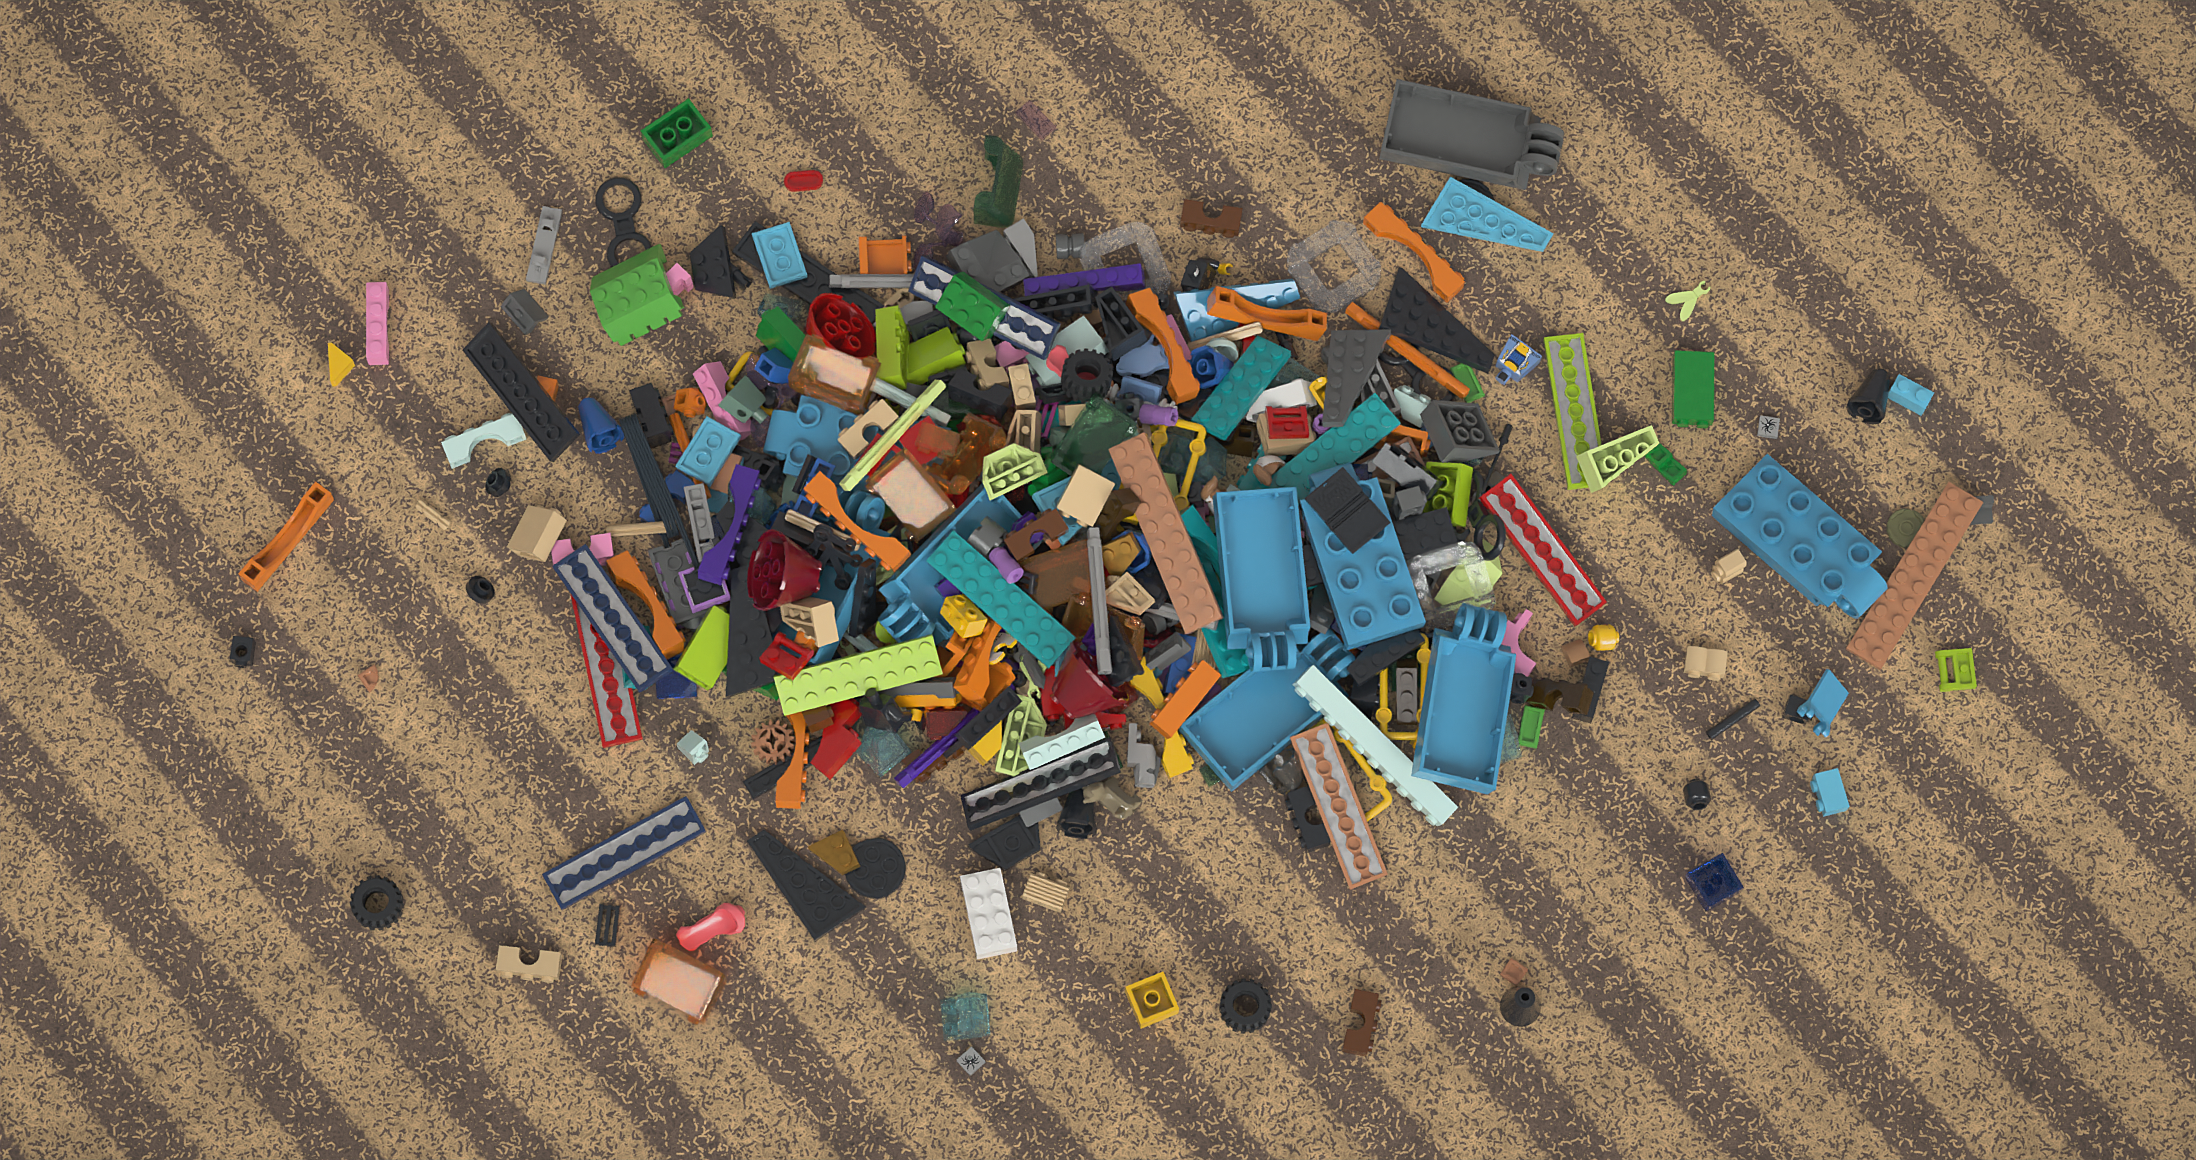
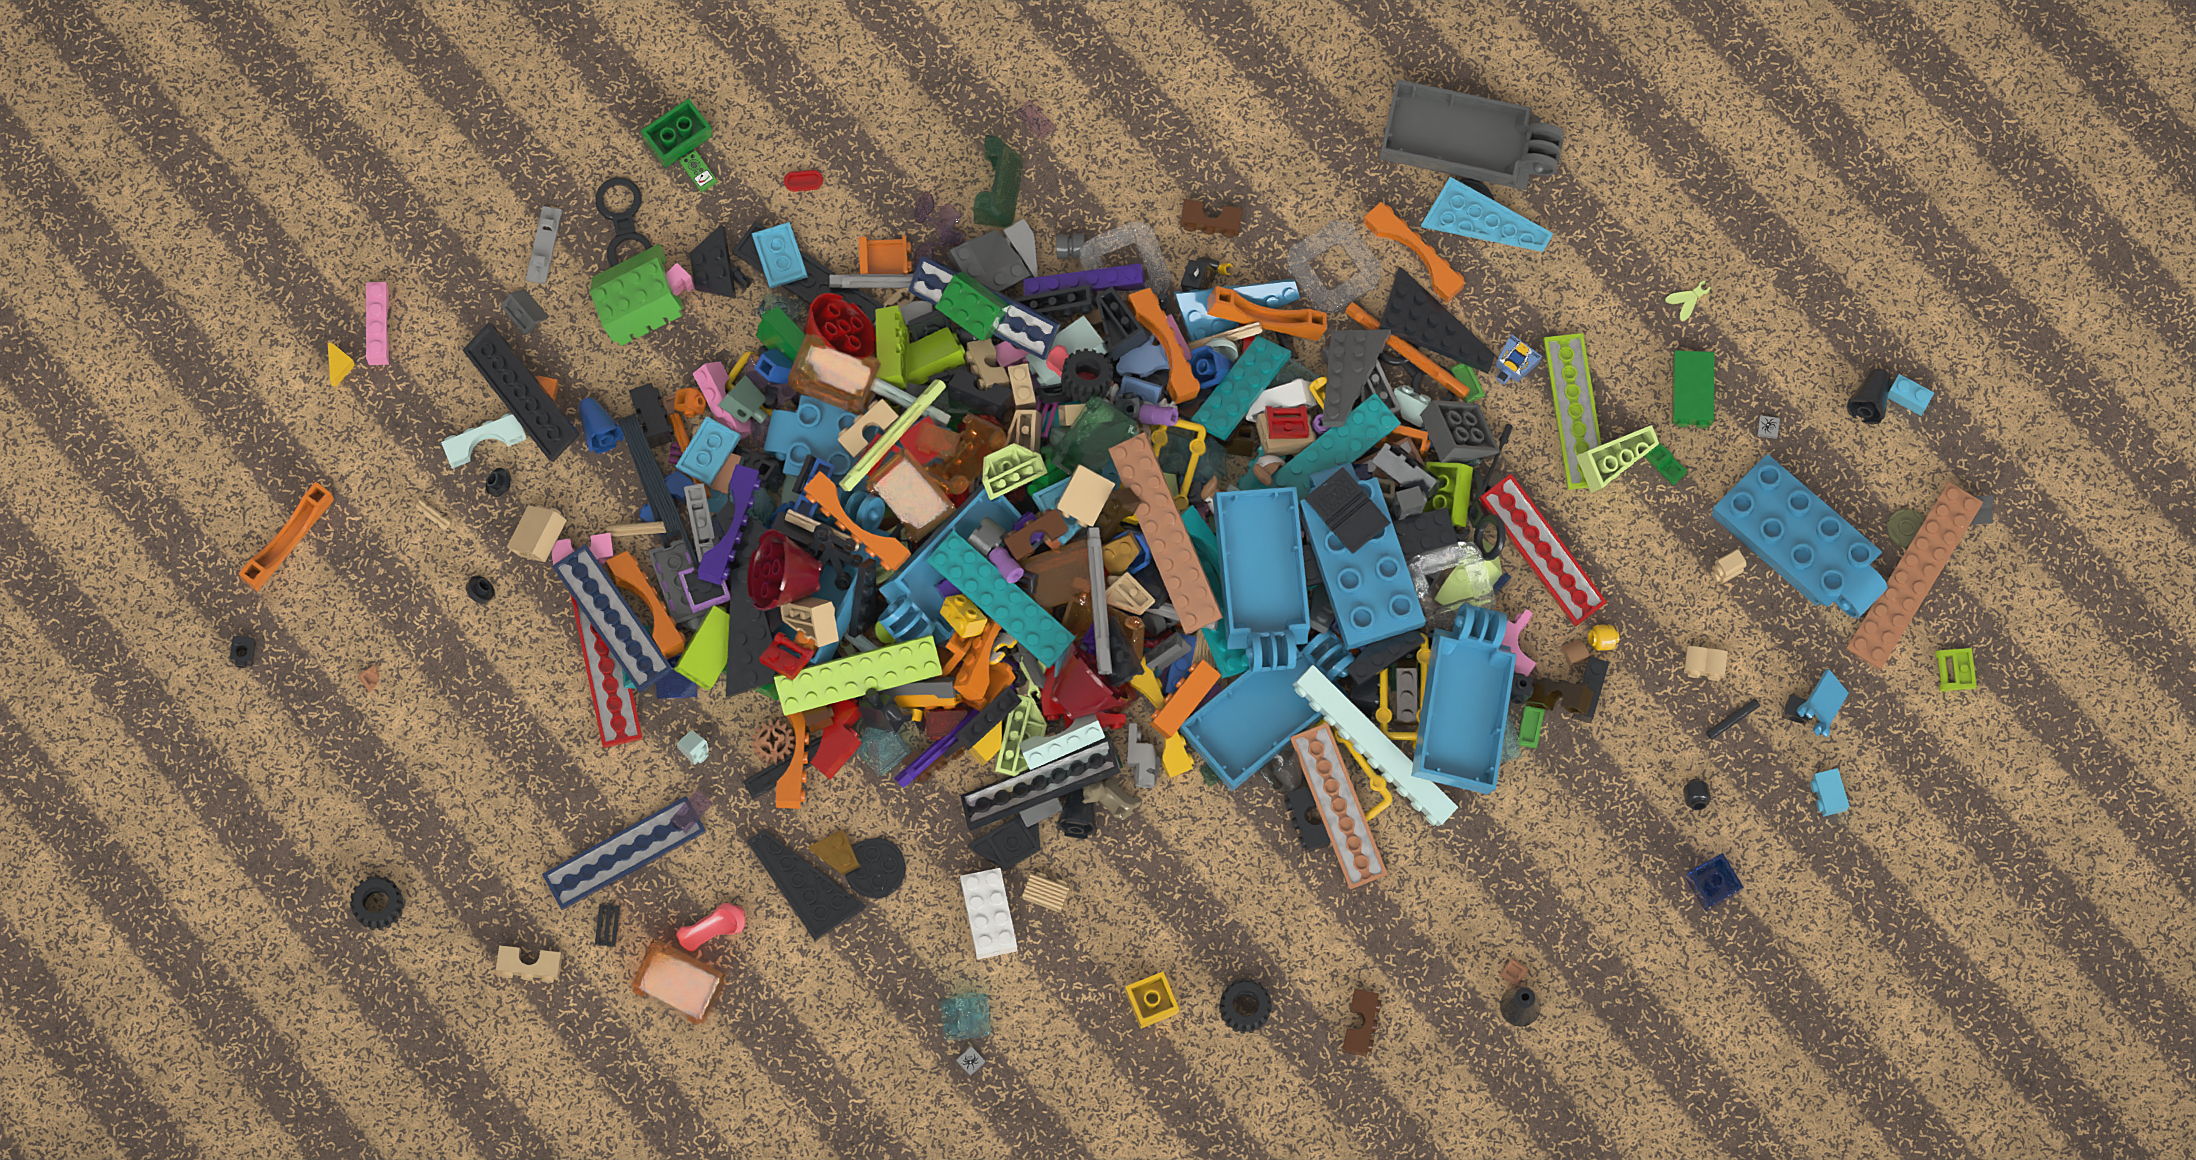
(691, 812): none -> tile
(698, 171): none -> bright green tile
(1501, 583): none -> tile

